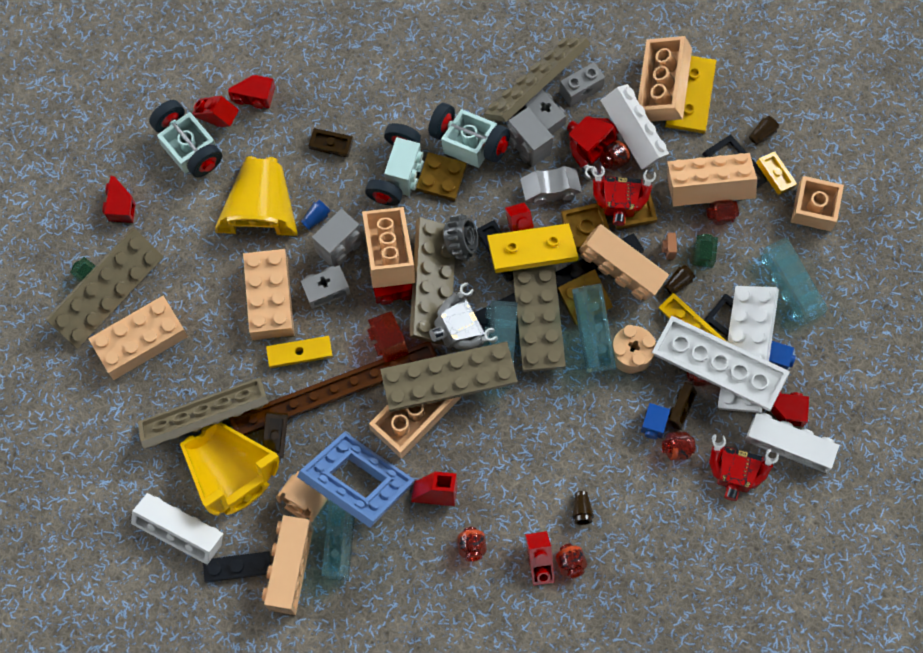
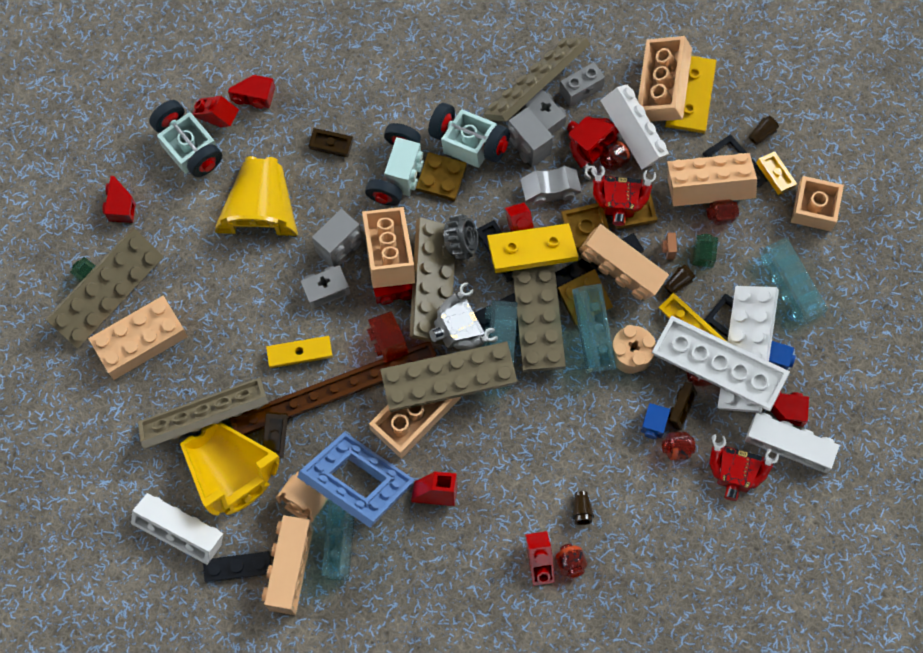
(268, 294): light nougat brick -> none
(315, 214): blue cone -> none
(471, 544): clear red head -> none

